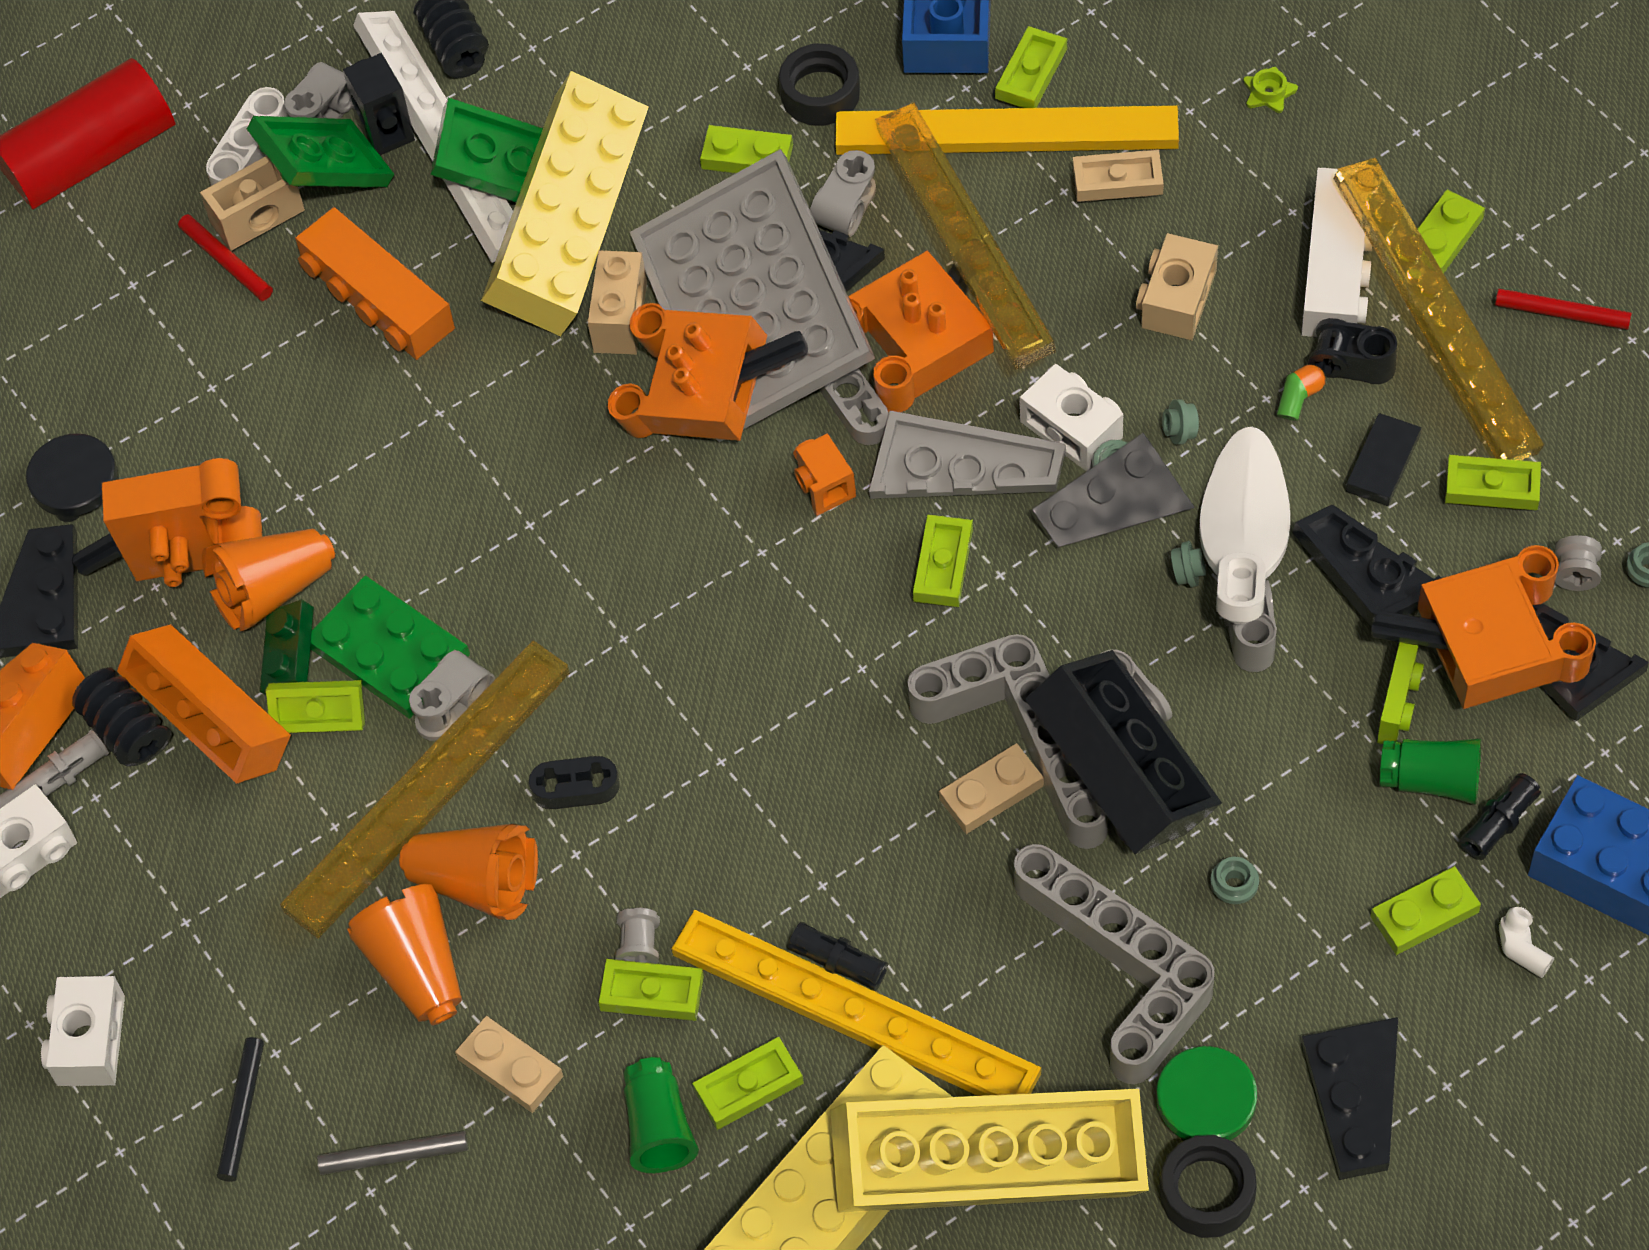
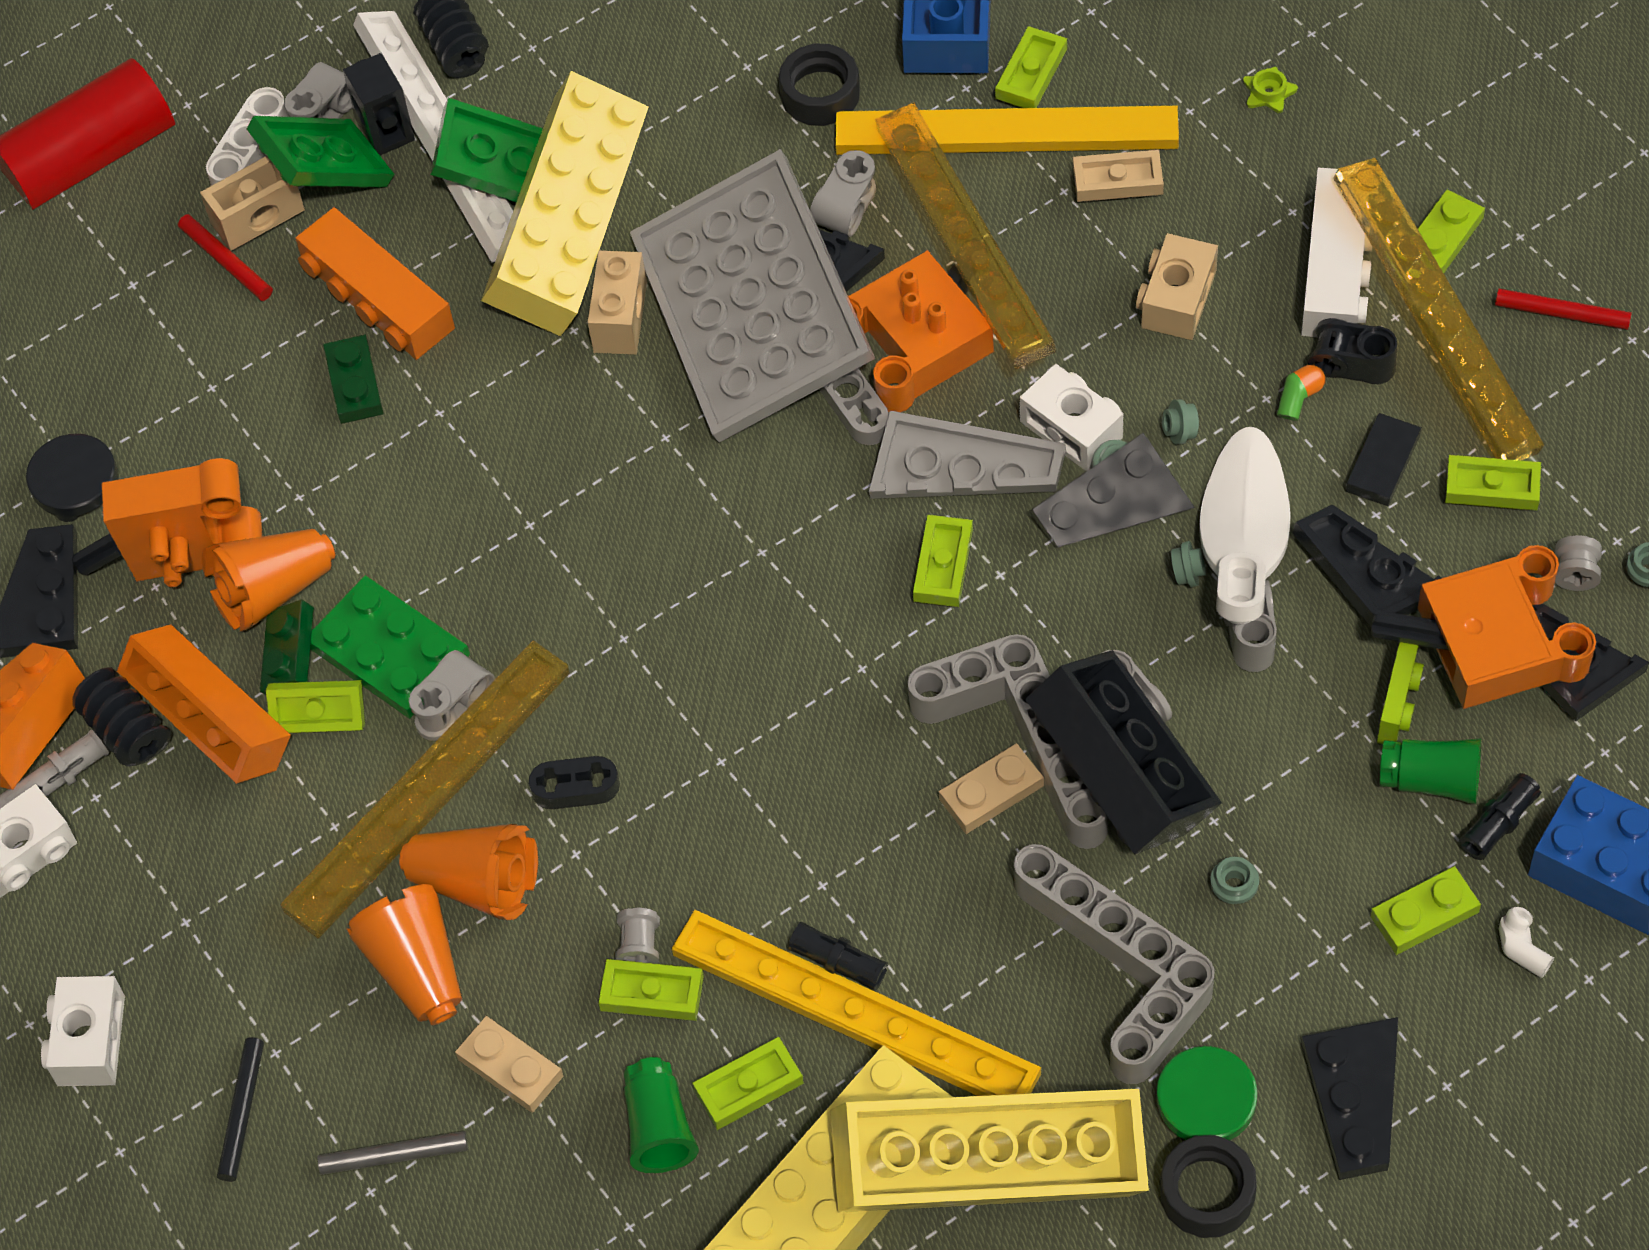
(353, 379): none -> dark green plate
(701, 372): orange piece -> none
(736, 149): lime plate -> none
(824, 474): orange brick -> none

